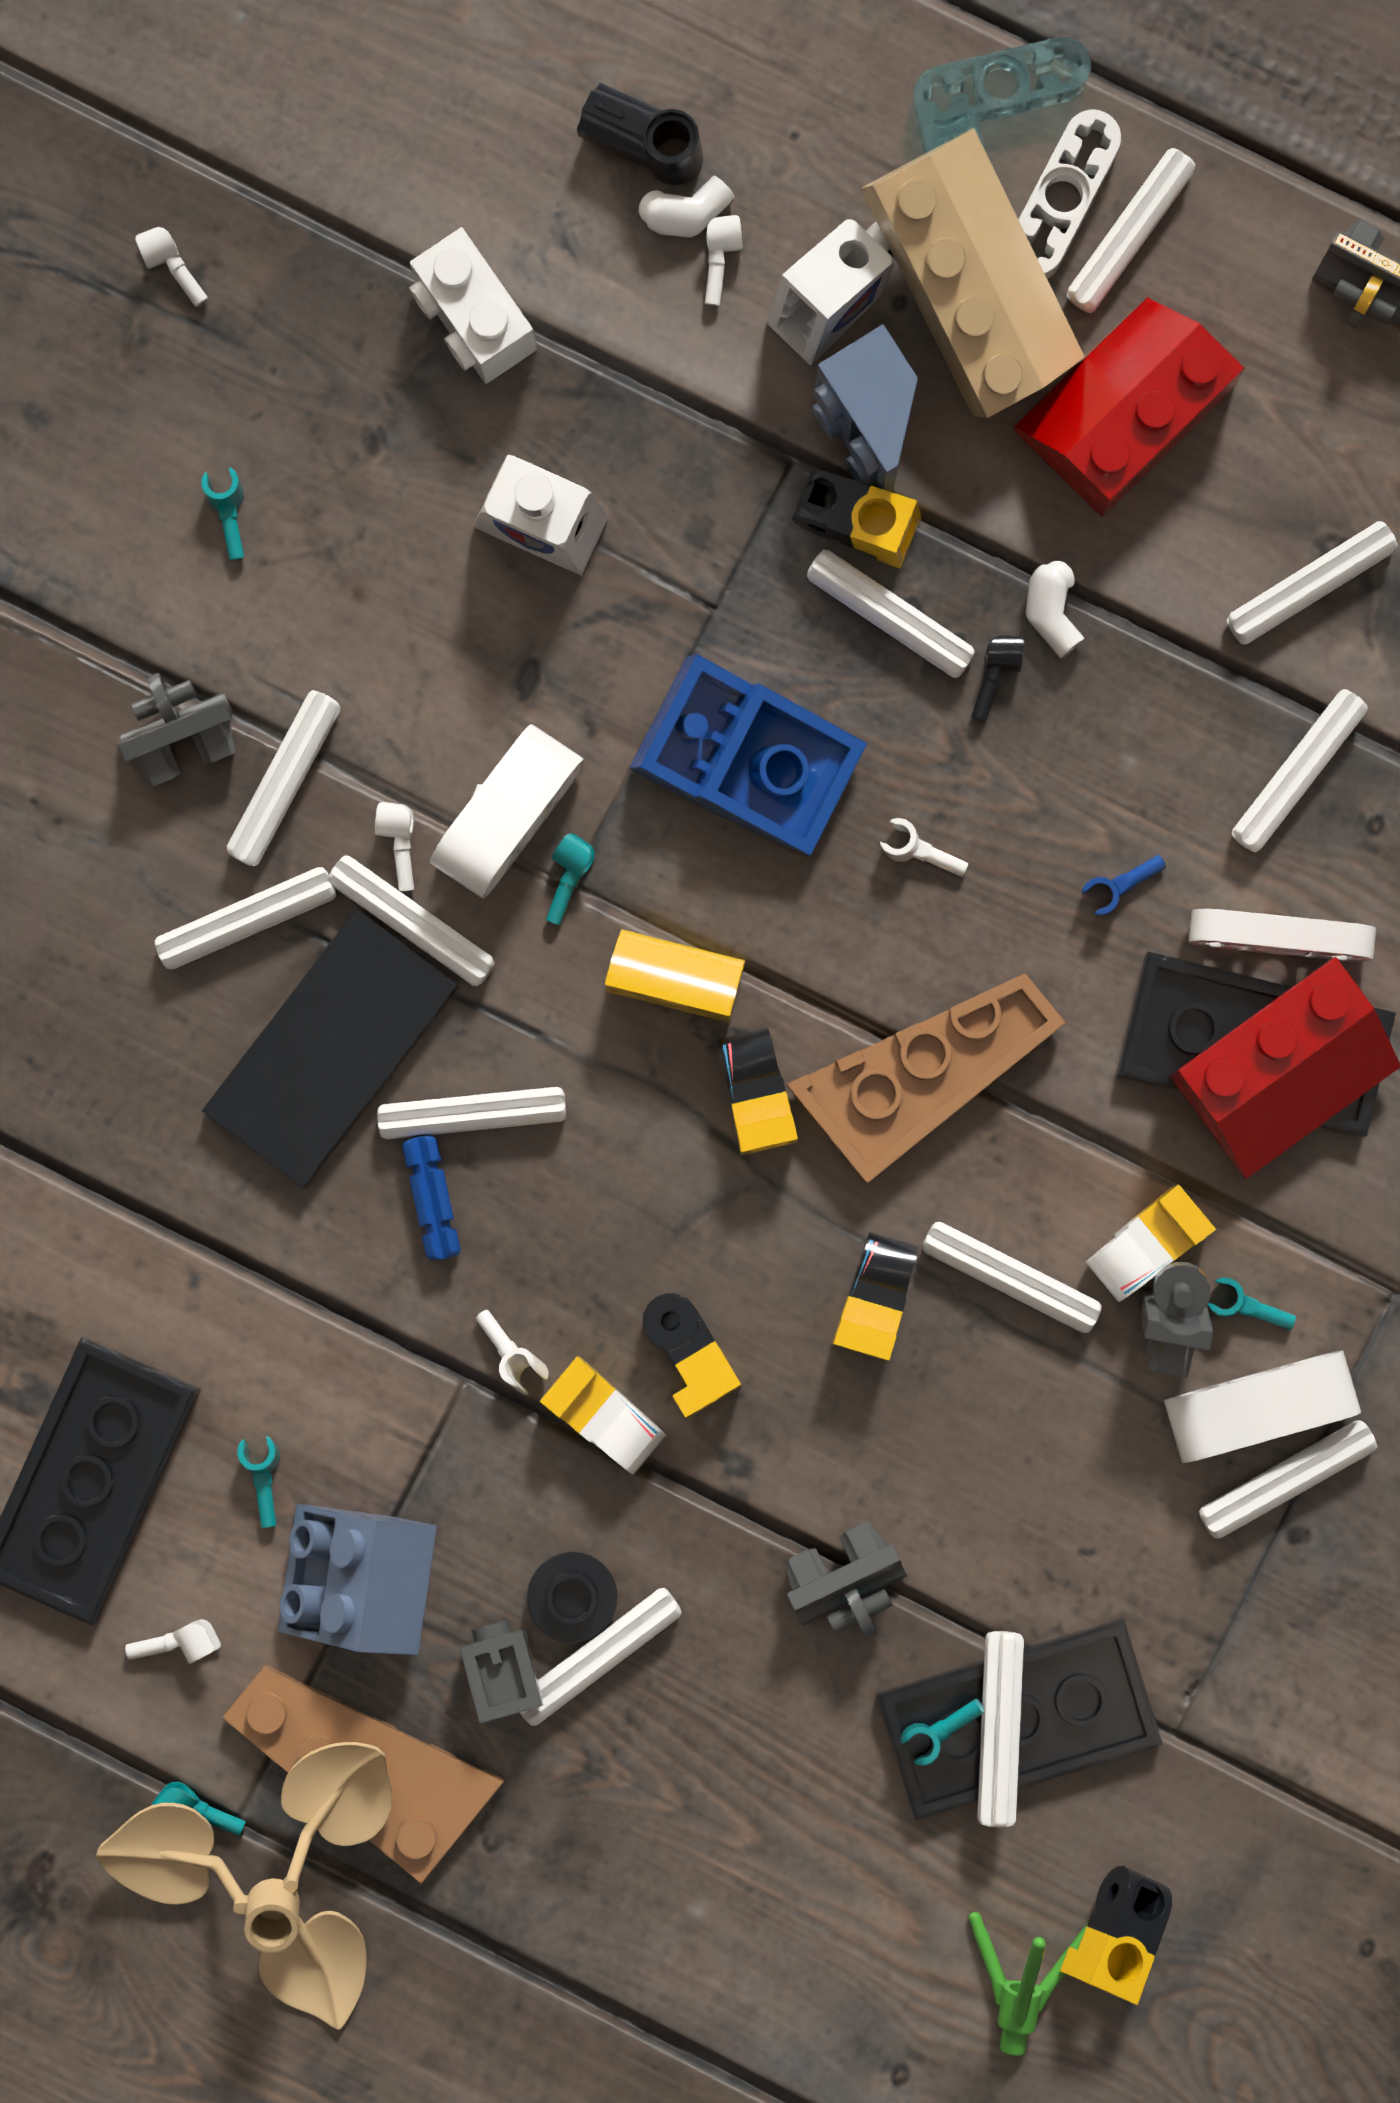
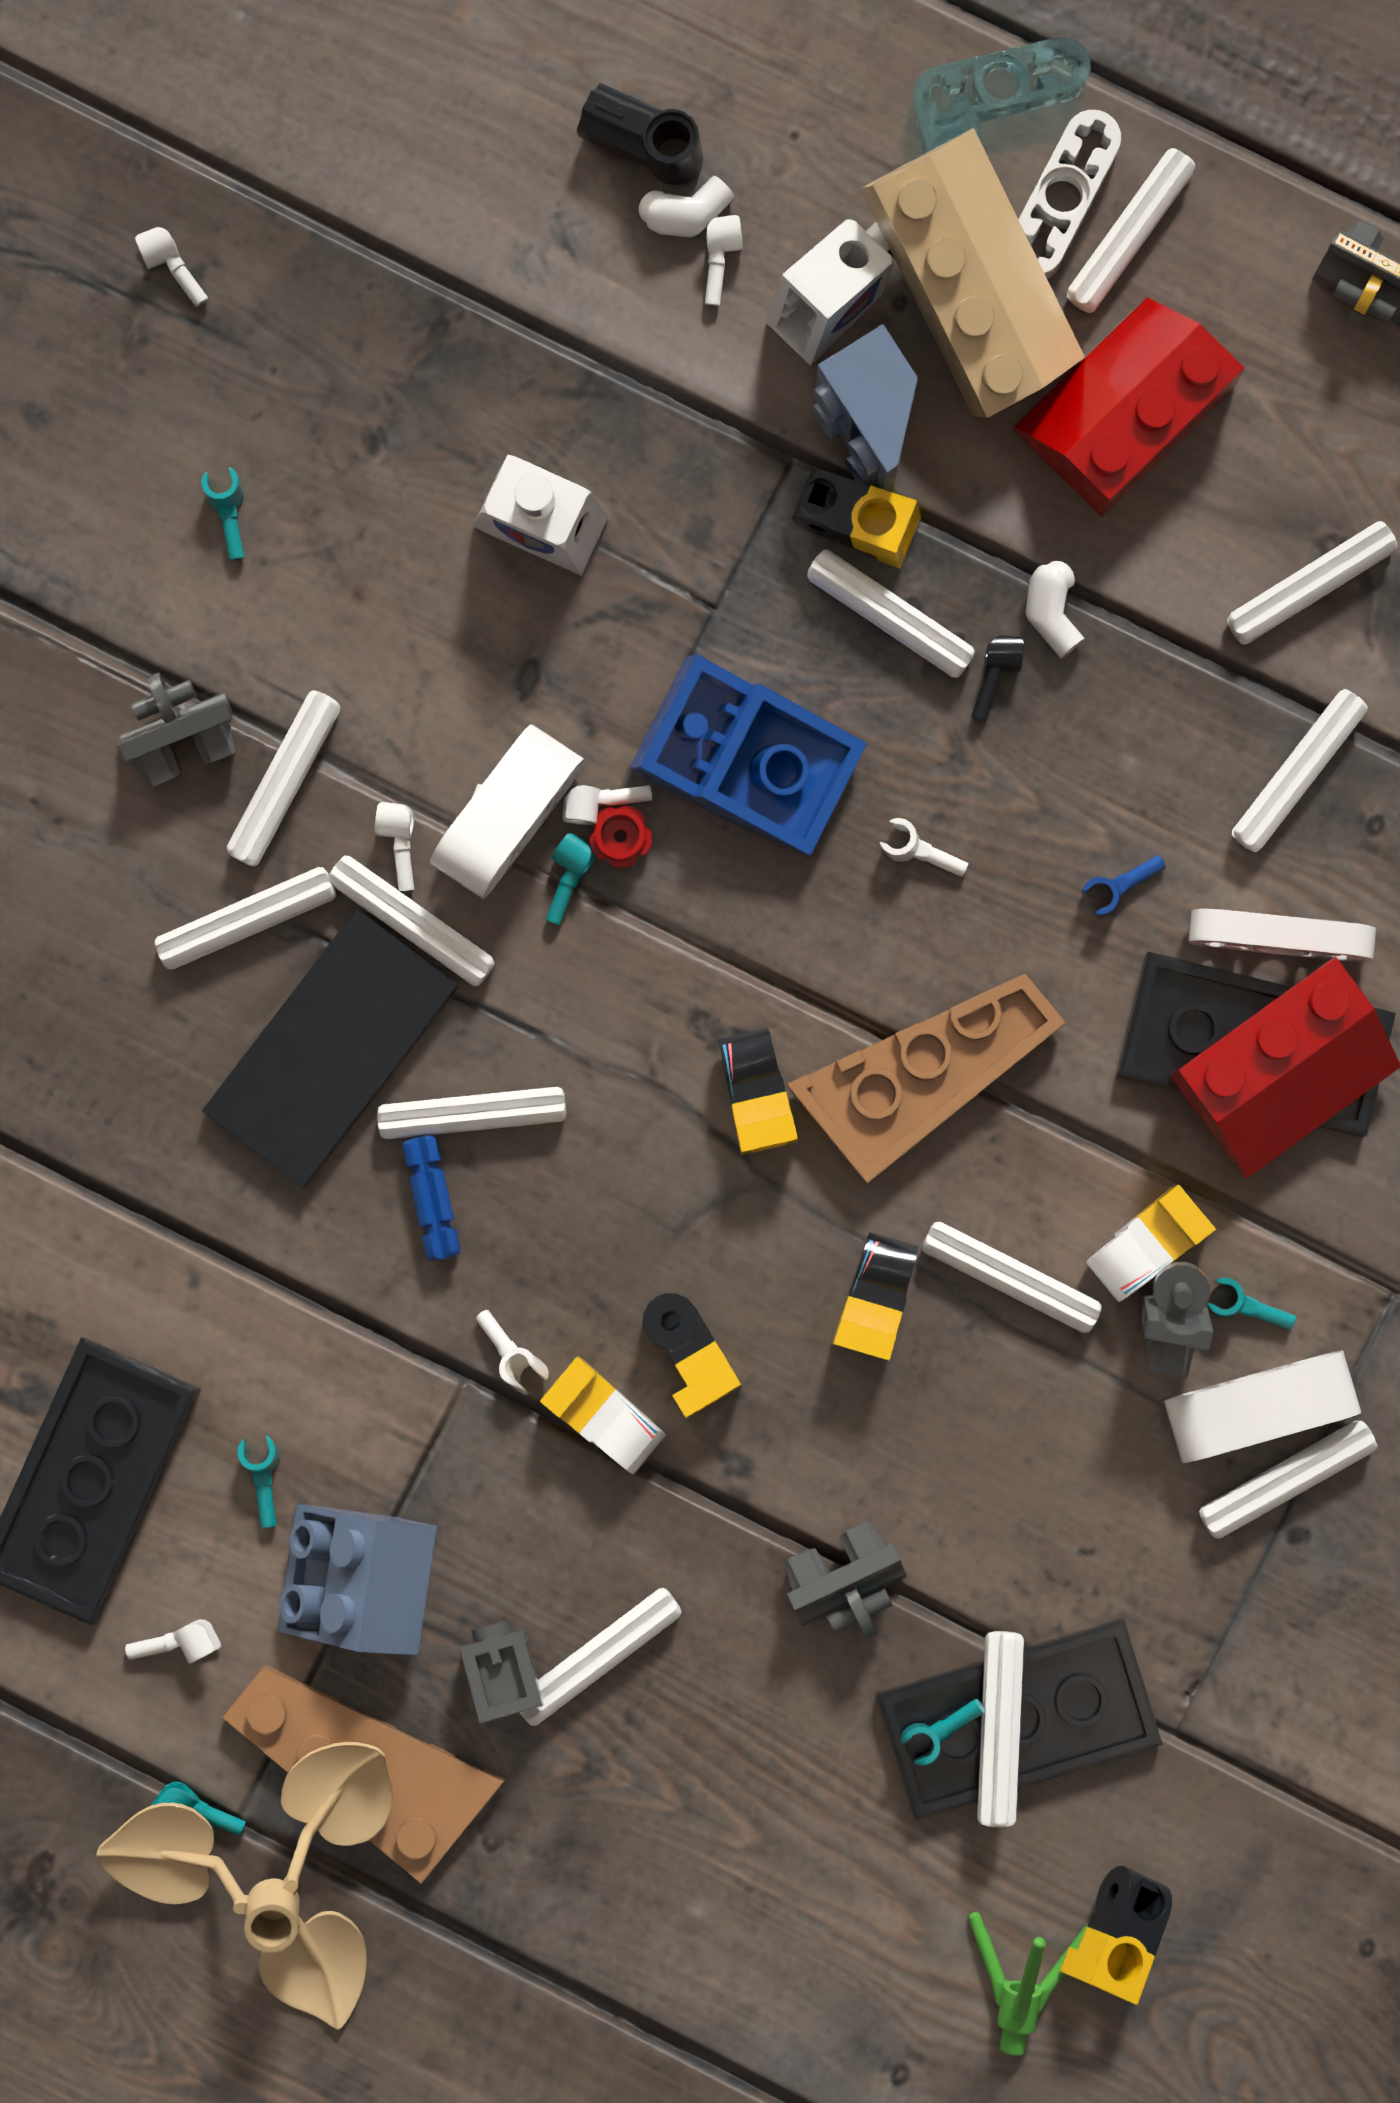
(473, 305): white brick -> none
(572, 1597): black piece -> none
(583, 802): none -> white hand
(626, 820): none -> red plate
(674, 975): yellow brick -> none

